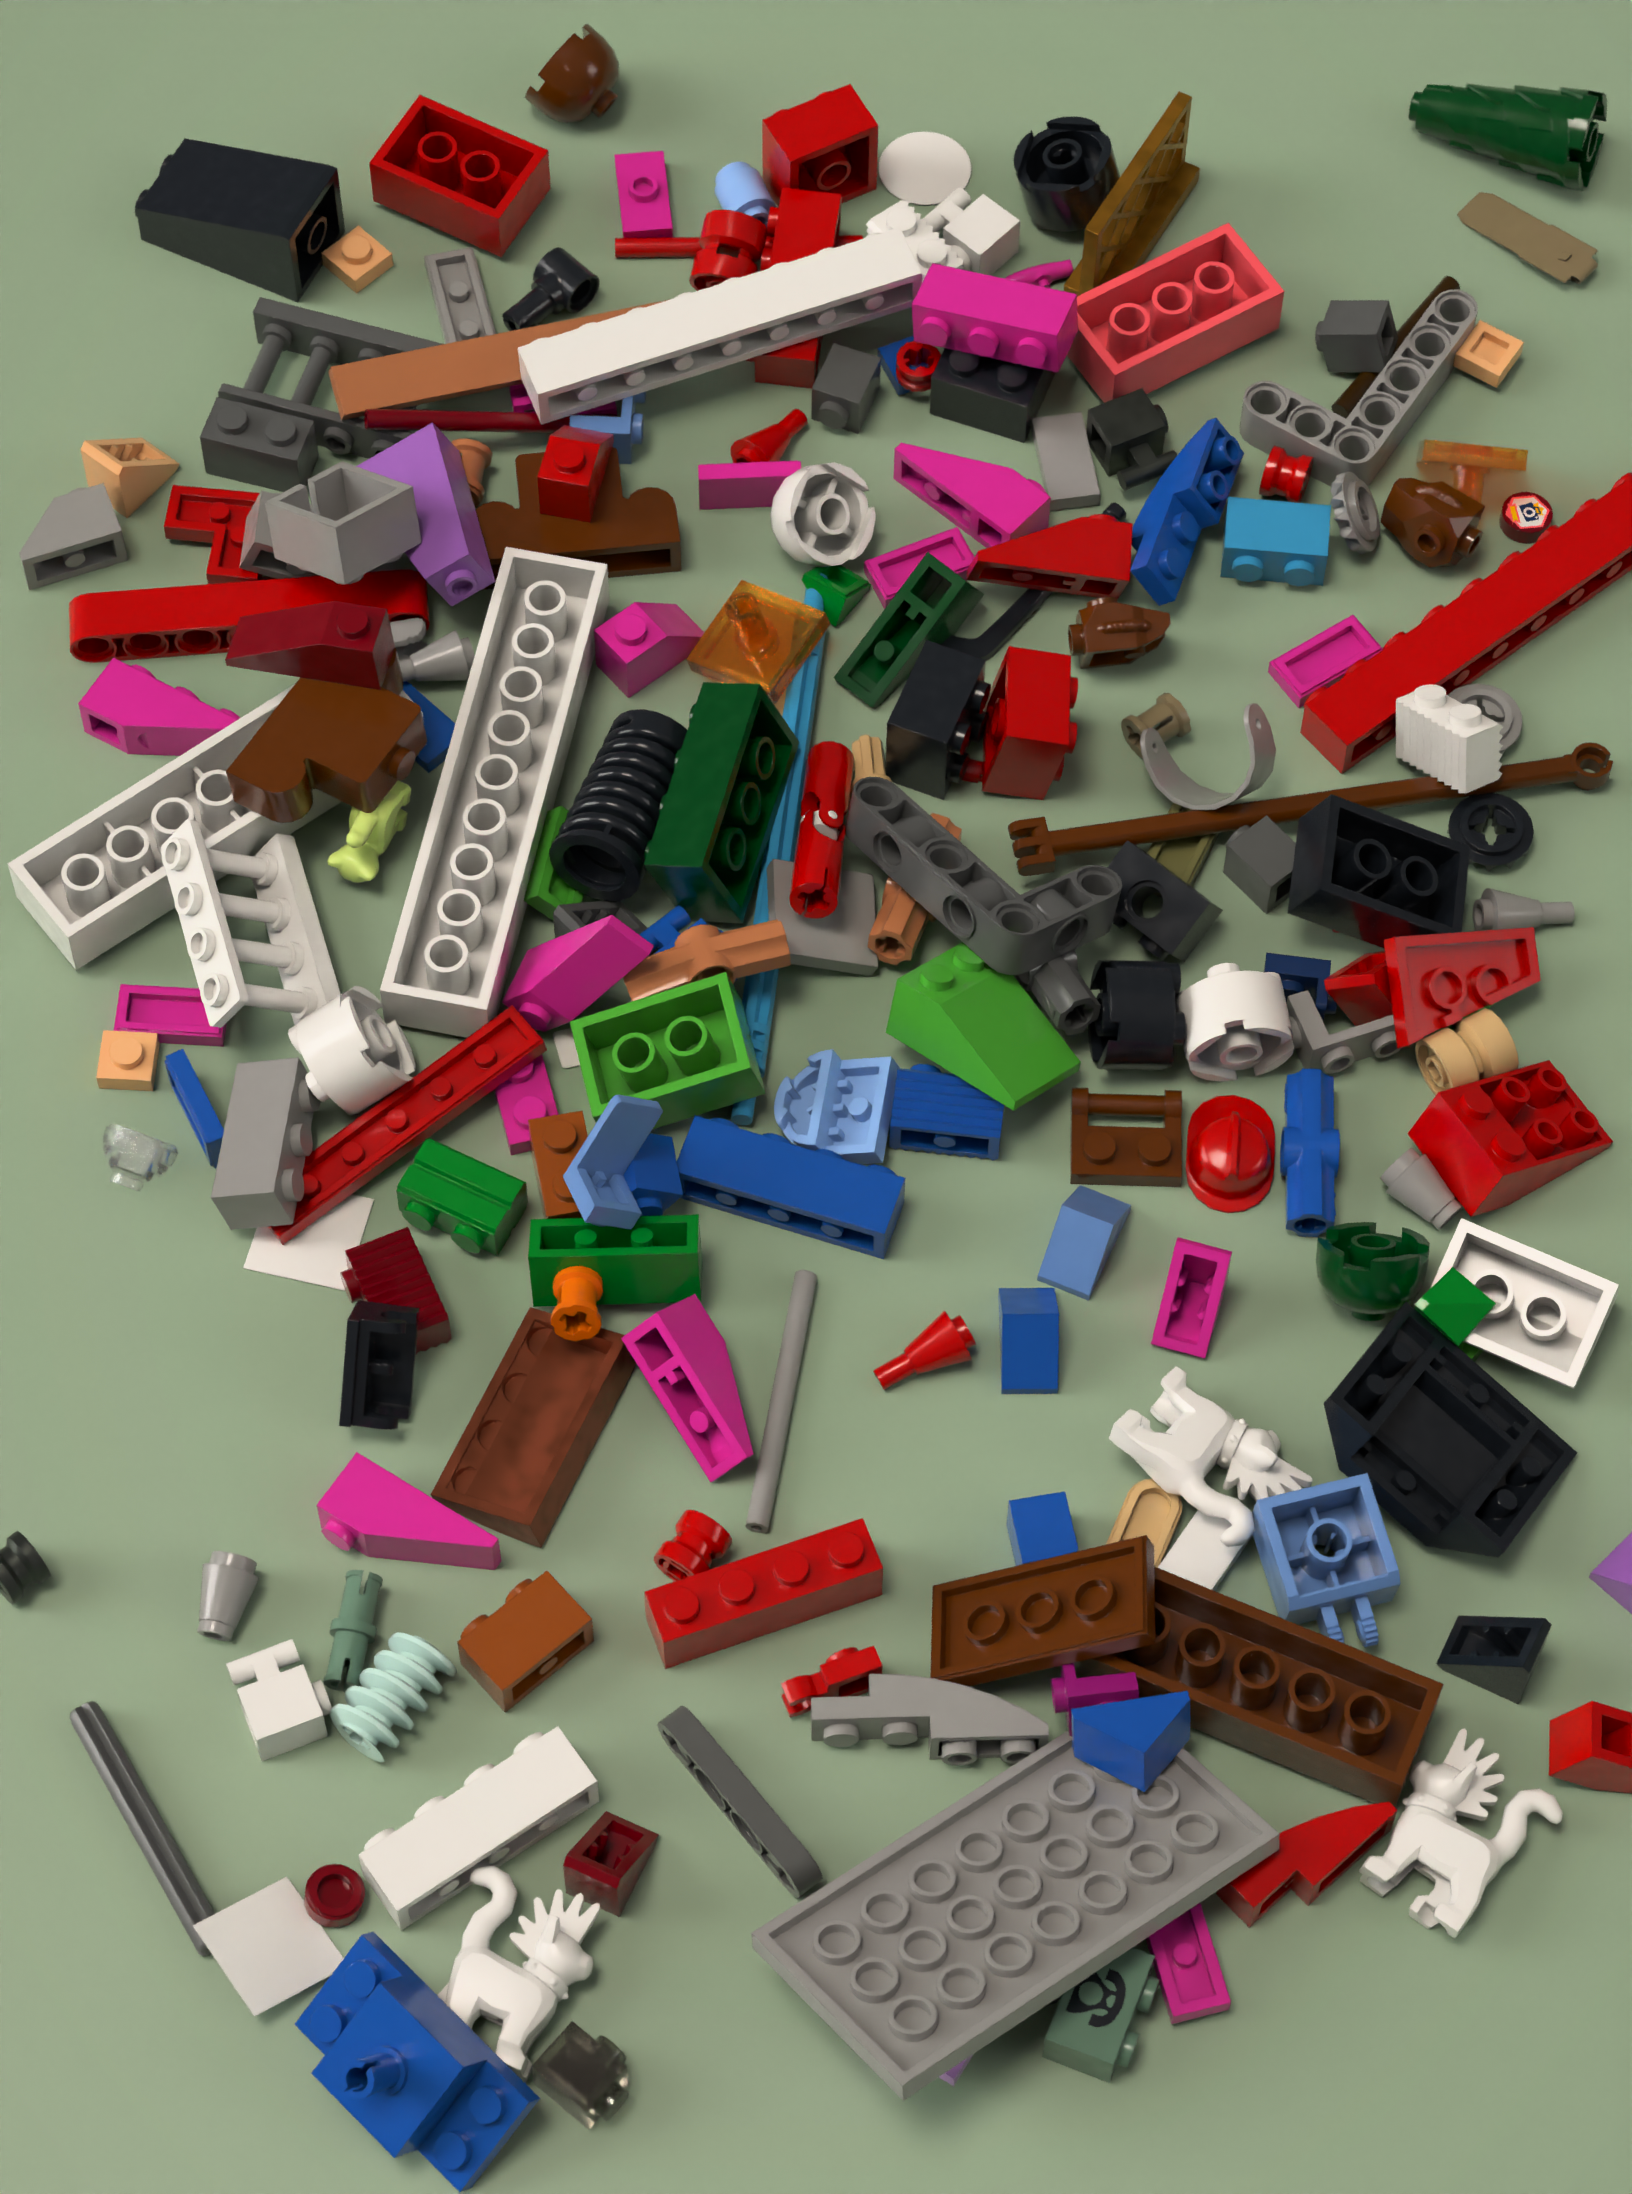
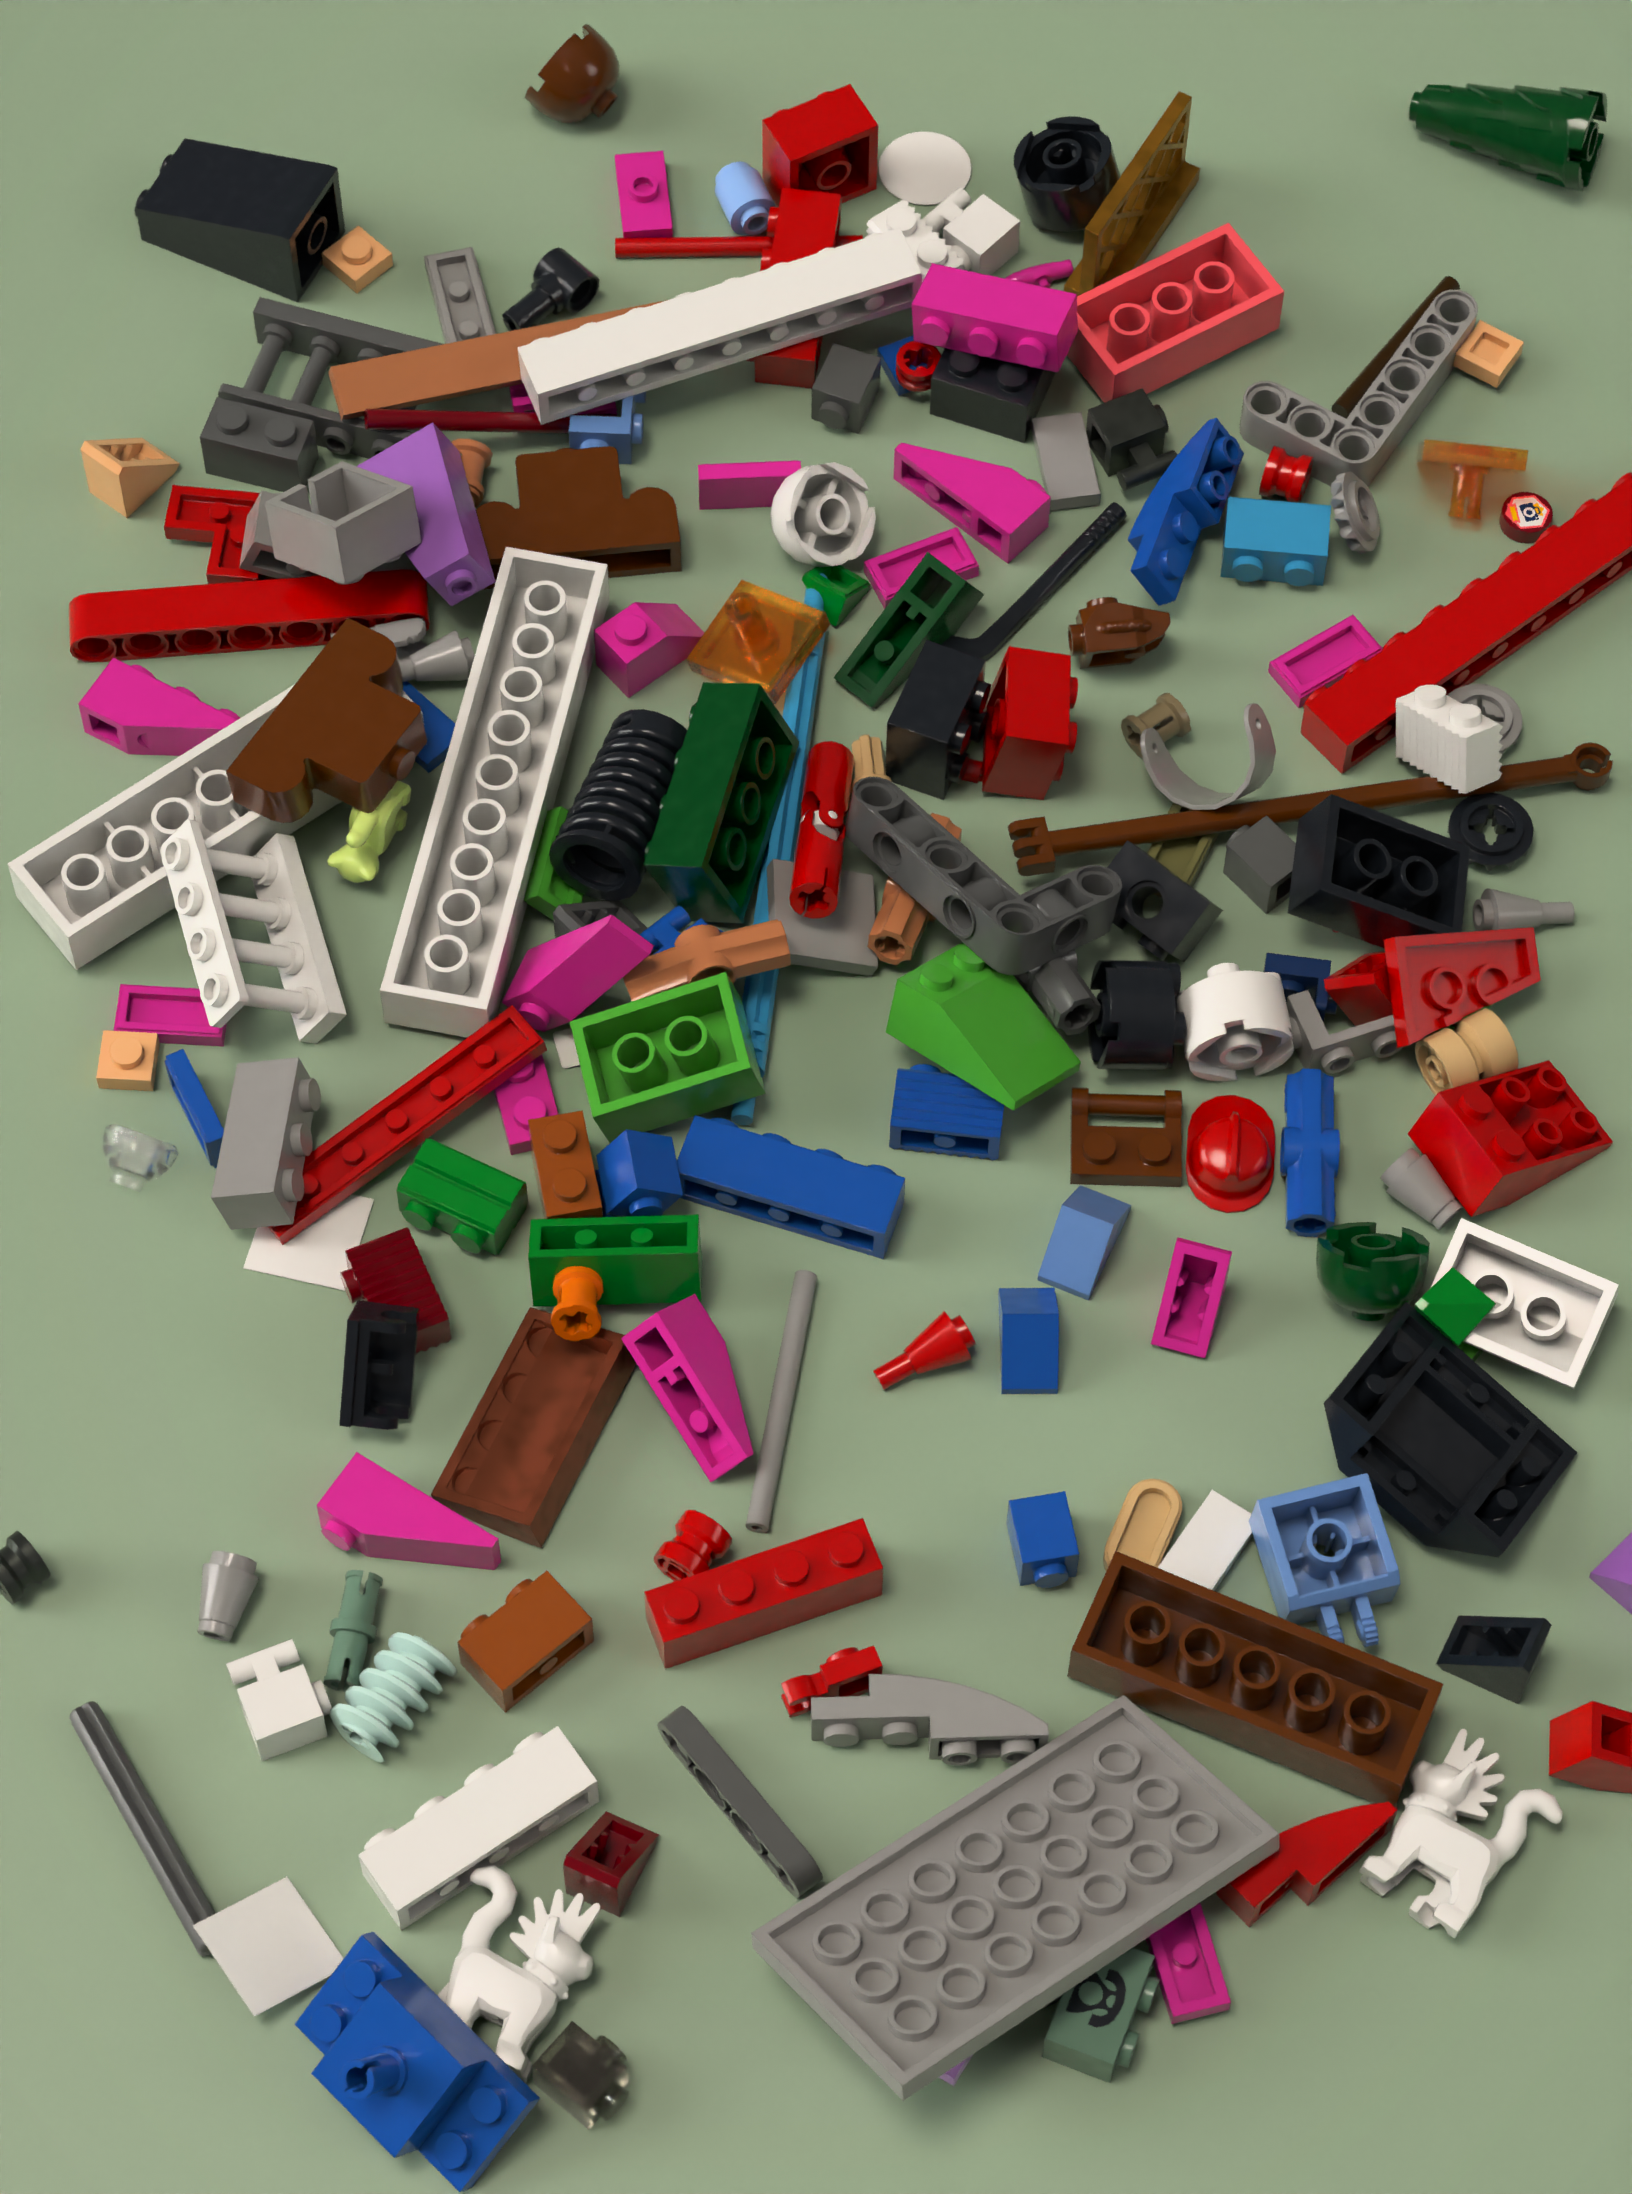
(73, 538): light grey slope -> none
(317, 642): dark red slope -> none
(334, 1895): dark red tile -> none
(352, 1051): white brick -> none
(460, 175): red brick -> none
(573, 472): red slope -> none
(599, 1166): medium blue bracket -> none
(729, 246): red wheel -> none
(769, 442): red cone -> none
(839, 1106): light blue slope -> none
(1044, 1613): reddish brown tile -> none
(1074, 557): red slope -> none
(1075, 1692): magenta bracket -> none
(1132, 1736): blue slope -> none
(1197, 1441): white animal -> none
(1357, 335): dark grey brick -> none
(1433, 521): reddish brown hand -> none
(1530, 238): dark tan piece -> none

